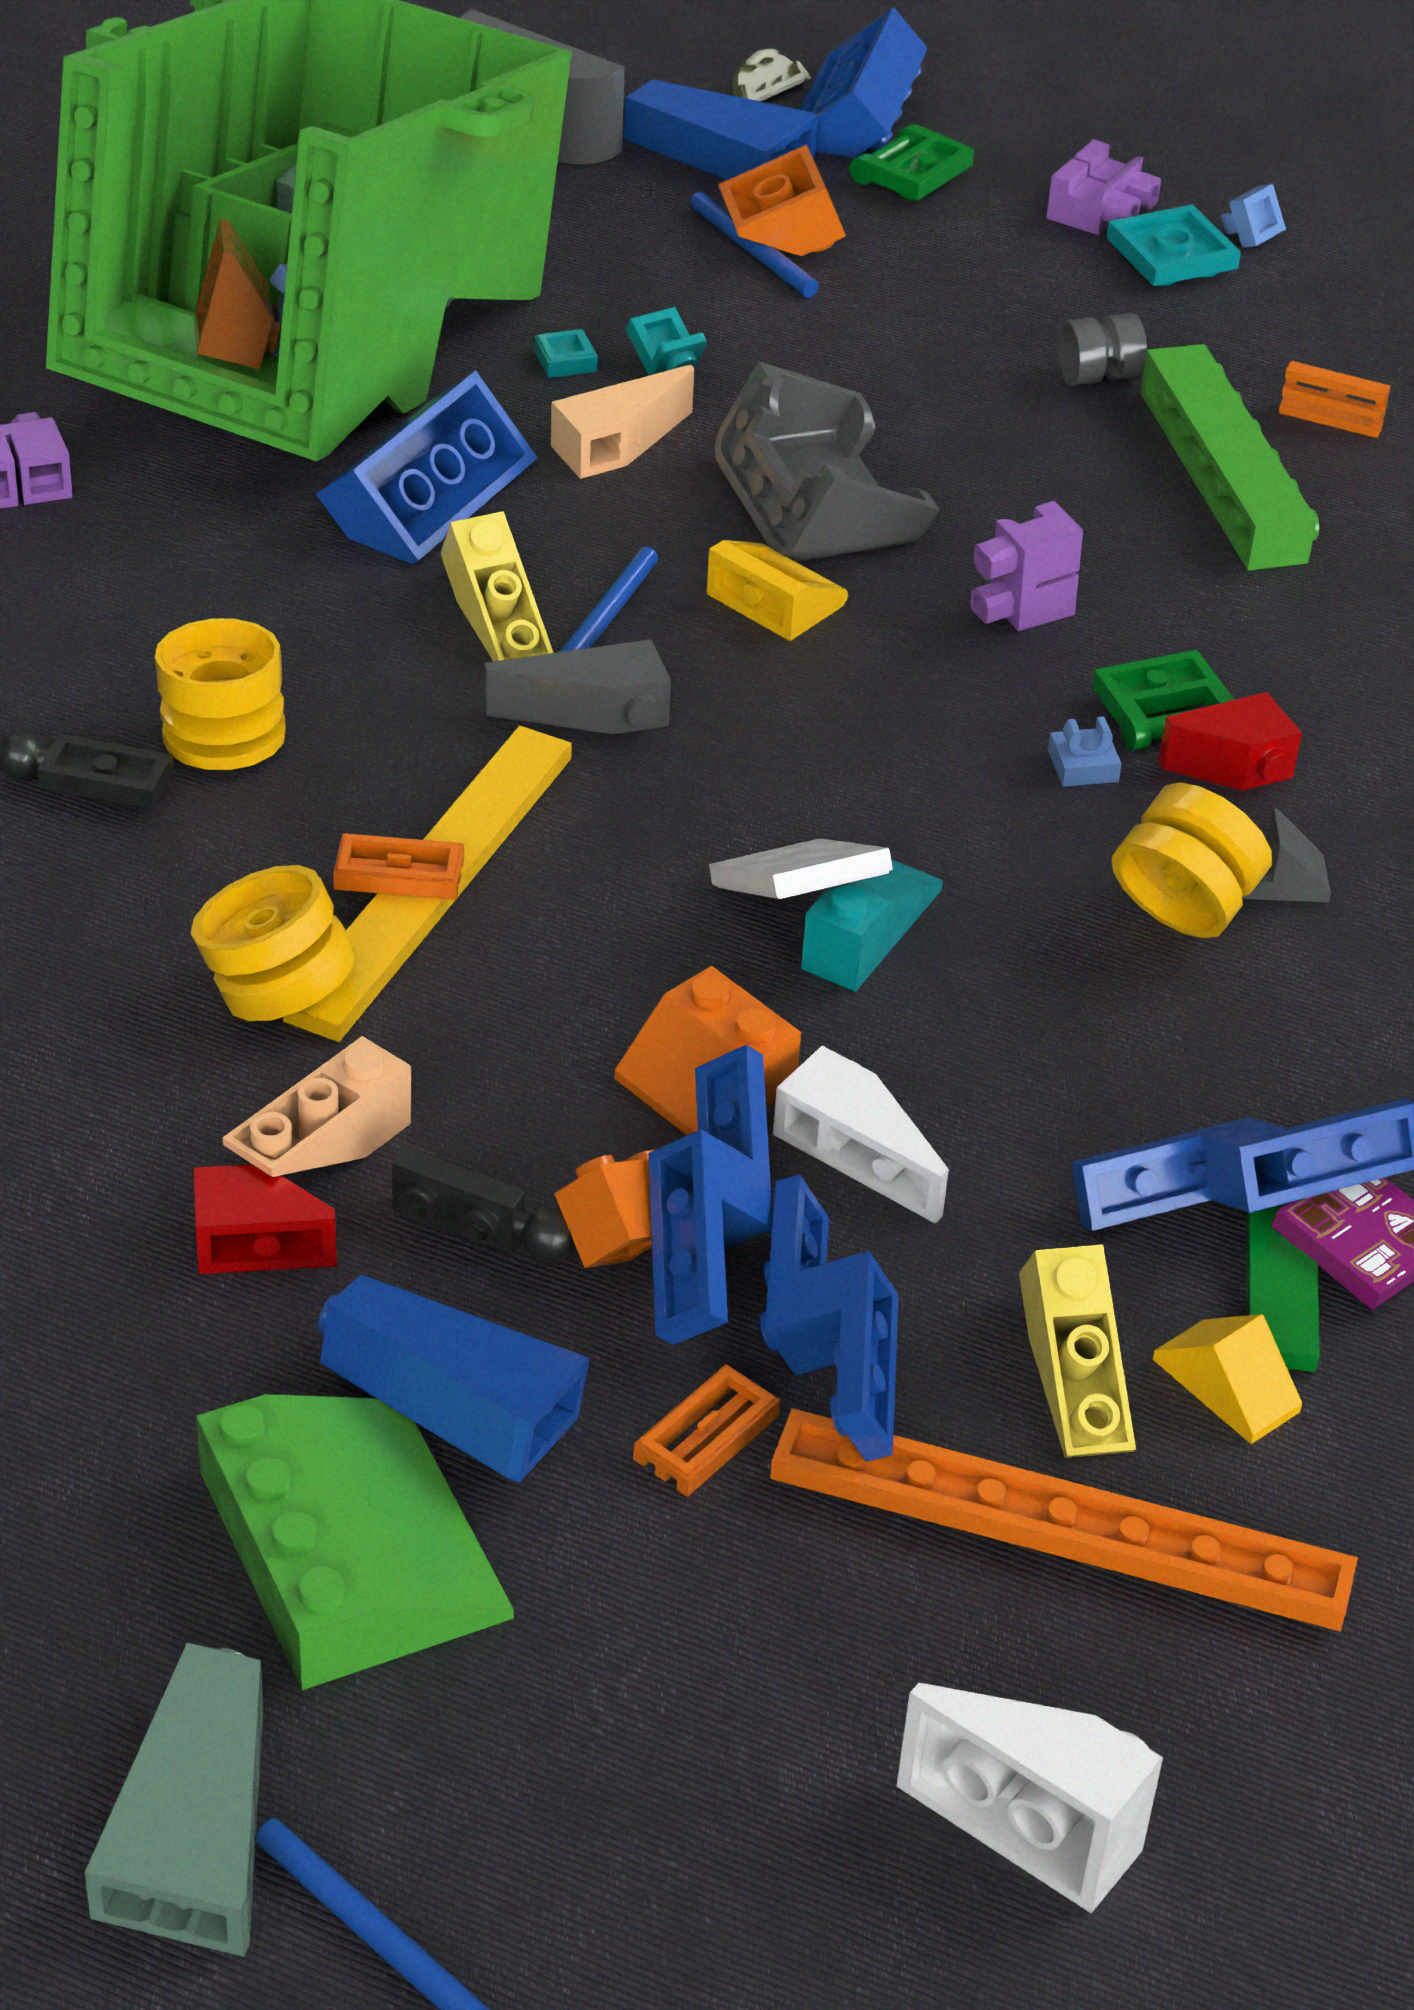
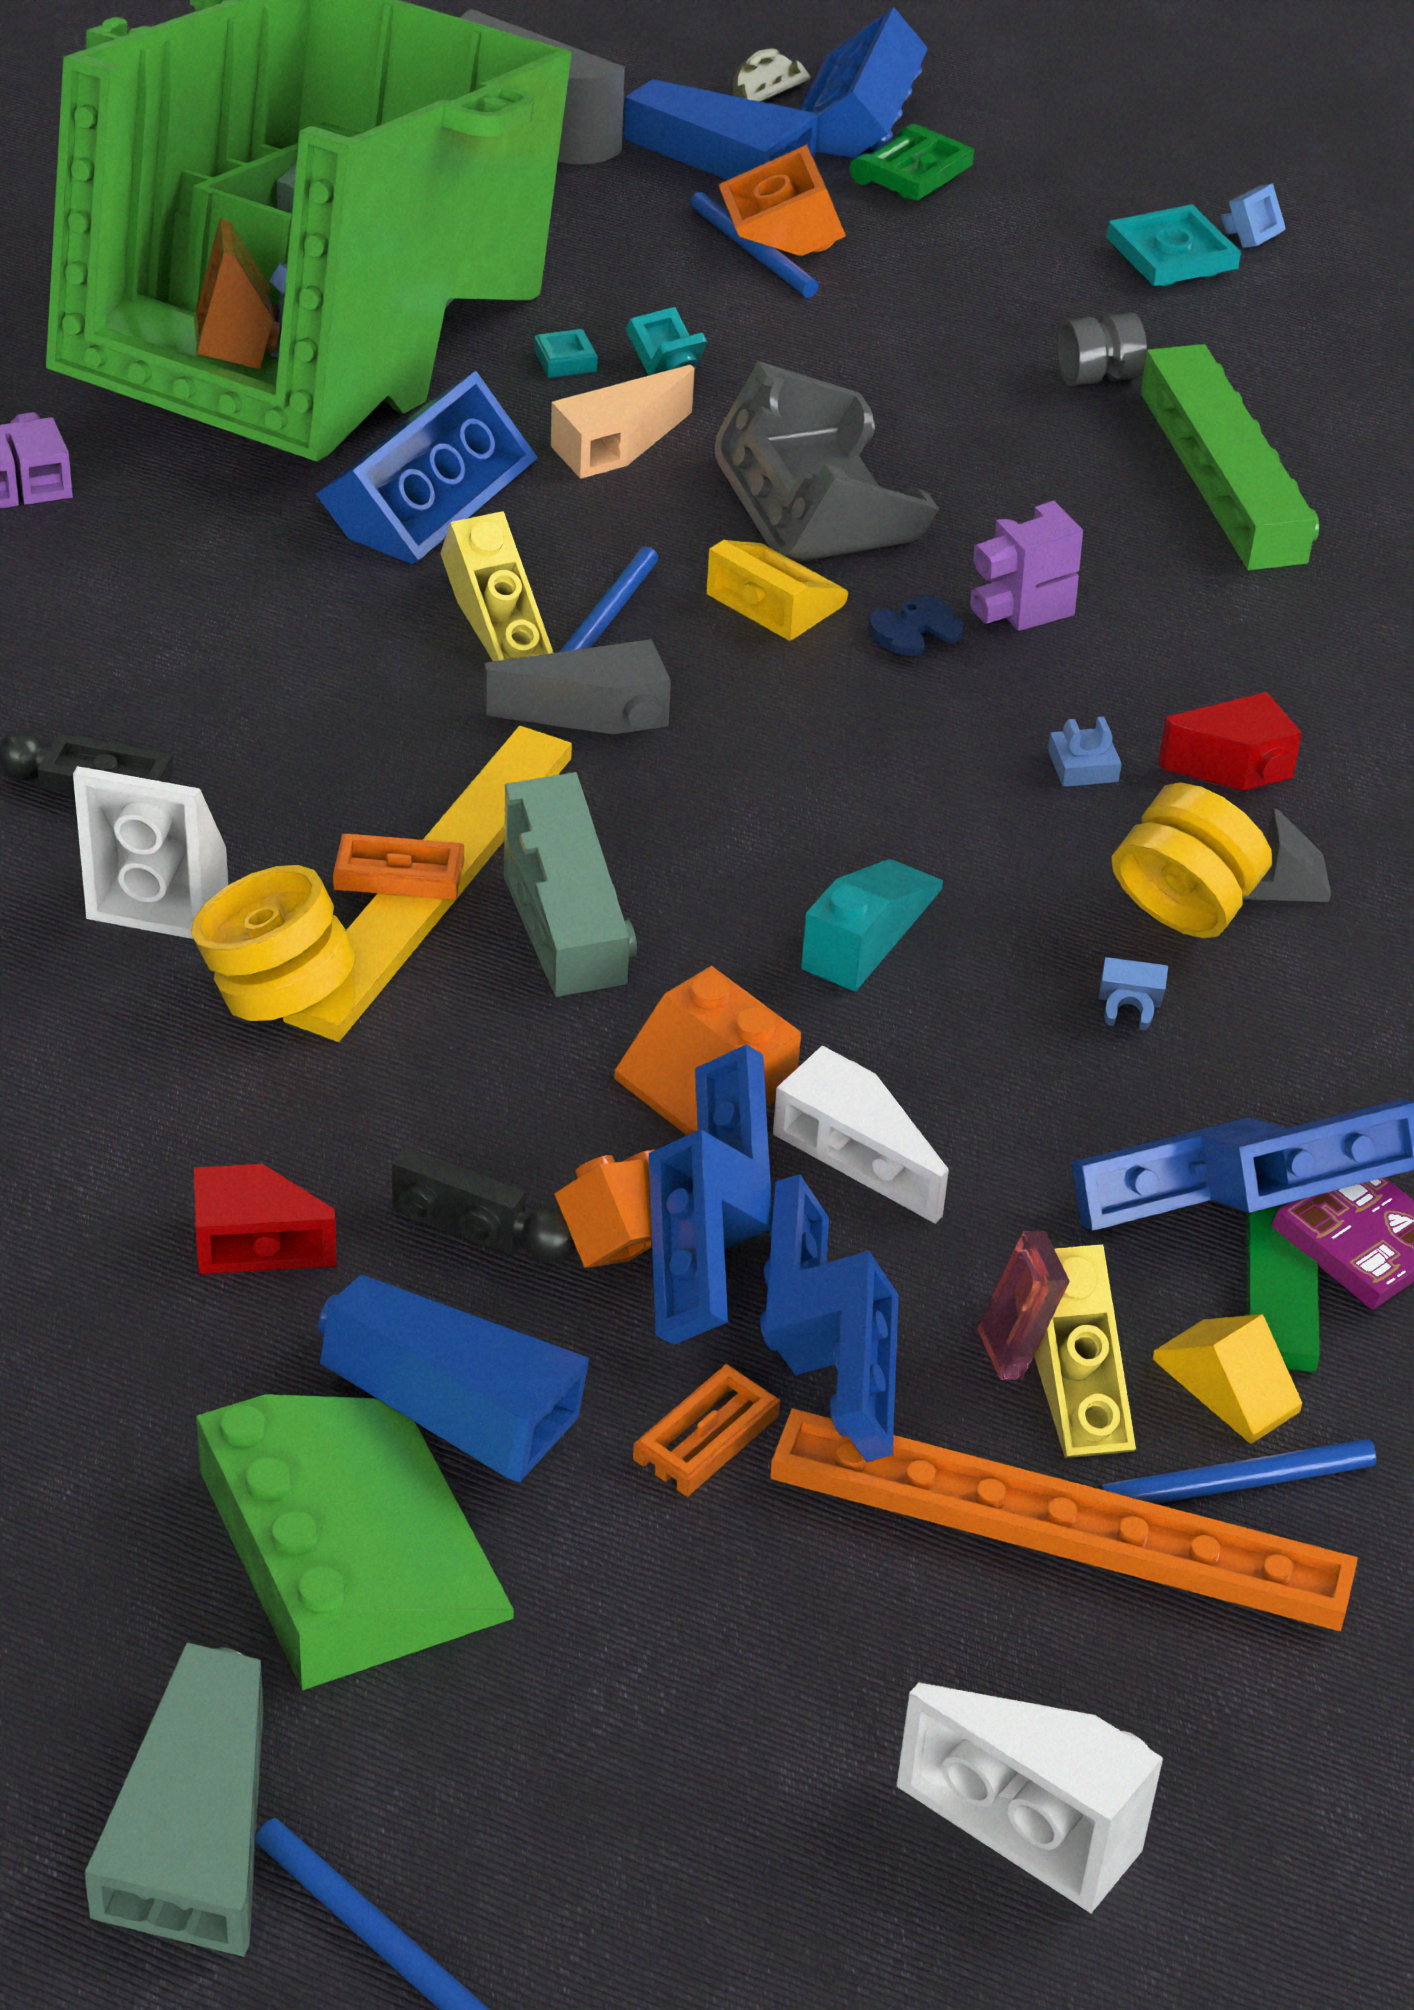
(146, 851): none -> white slope
(220, 693): yellow wheel -> none
(331, 1114): light nougat slope -> none
(564, 886): none -> sand green wedge
(801, 868): white tile -> none
(902, 629): none -> dark blue piece
(1023, 1305): none -> clear pink tile
(1099, 189): medium lavender hips -> none
(1133, 984): none -> medium blue tile
(1156, 687): green plate -> none
(1248, 1473): none -> blue bar
(1334, 407): orange tile -> none

